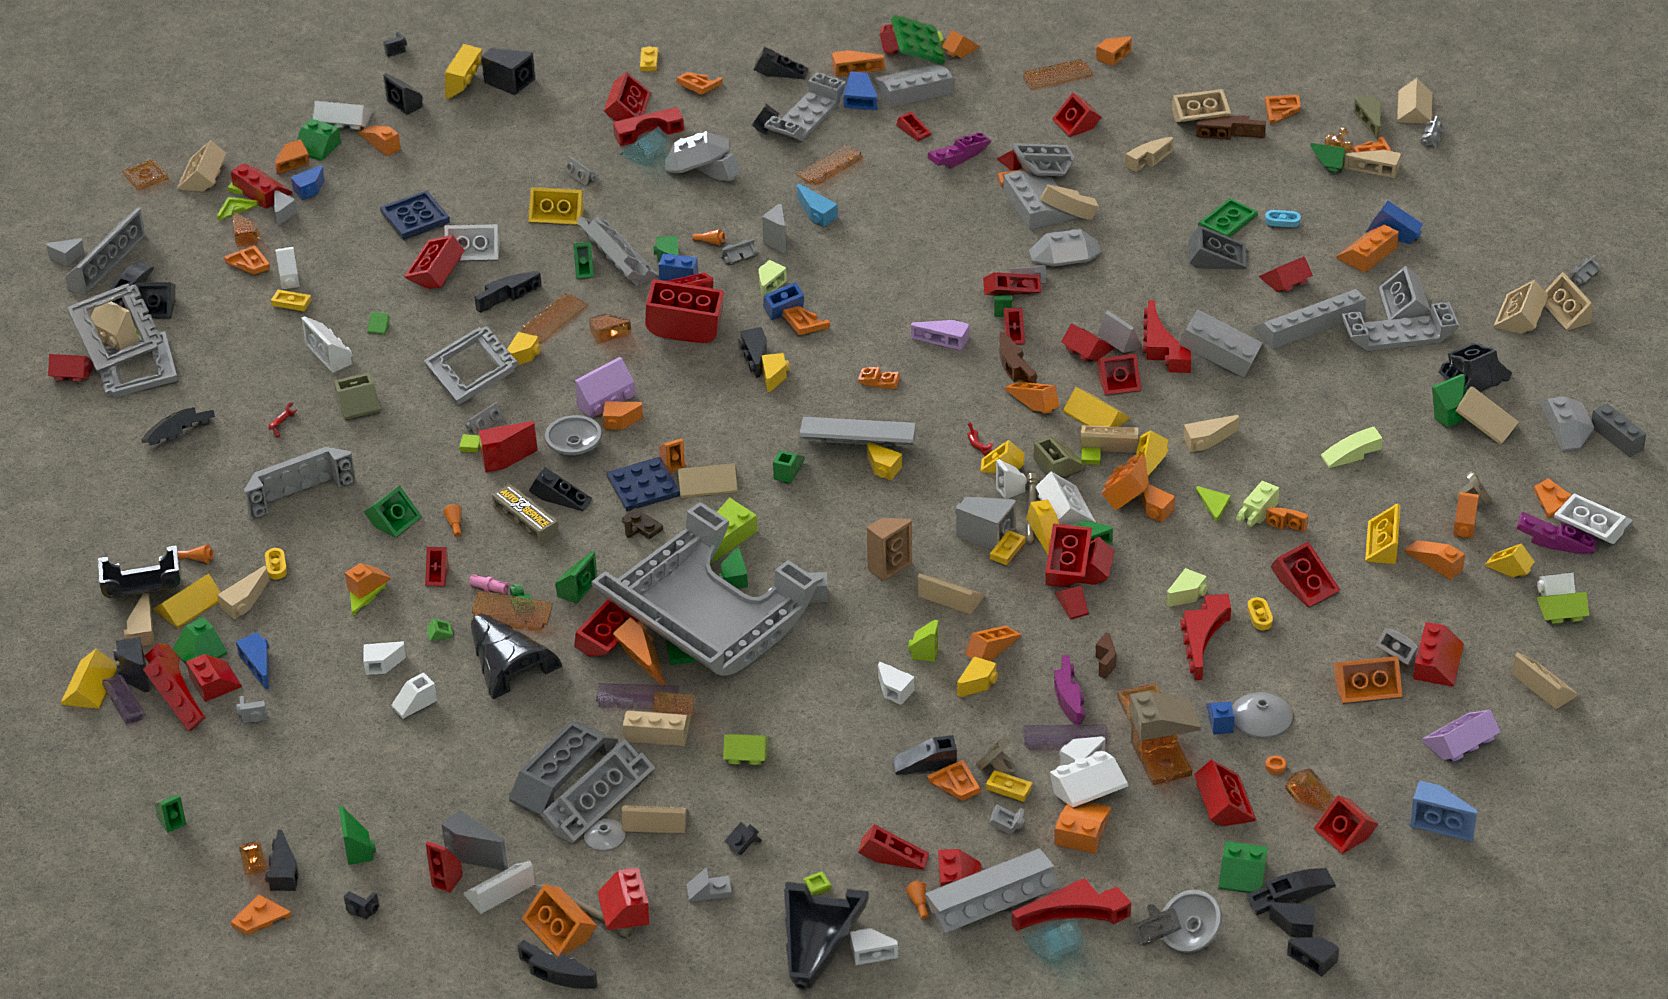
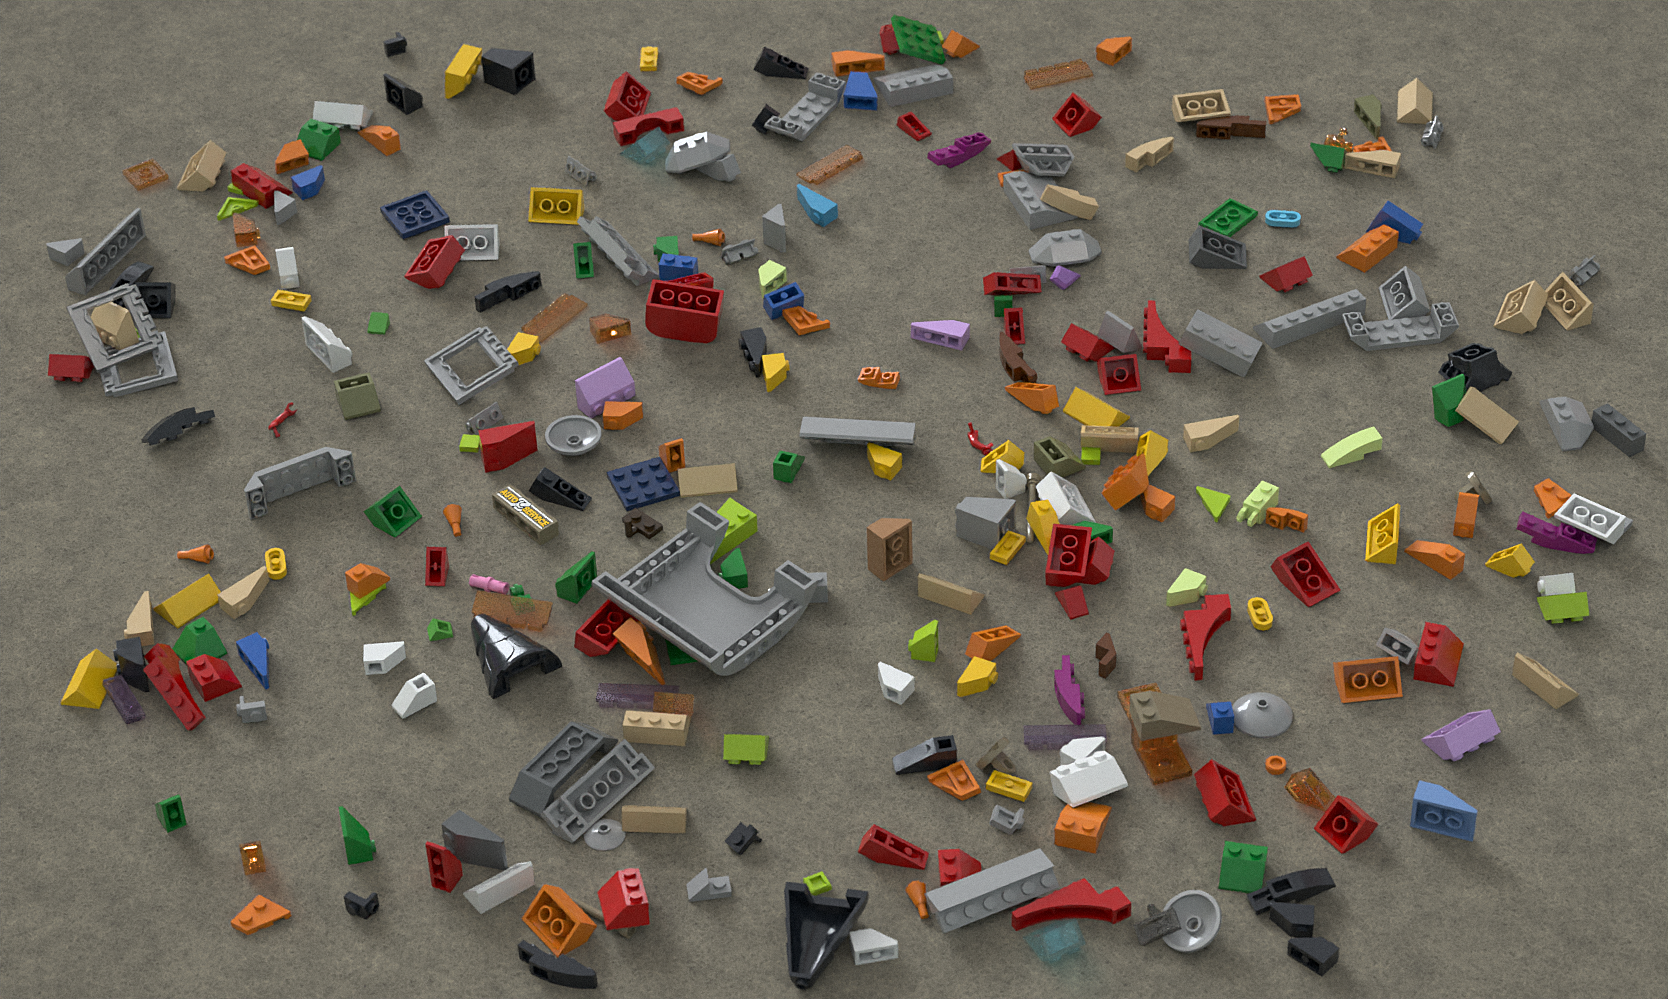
(129, 582): black windscreen -> none
(283, 867): black slope -> none
(1063, 277): none -> medium lavender piece

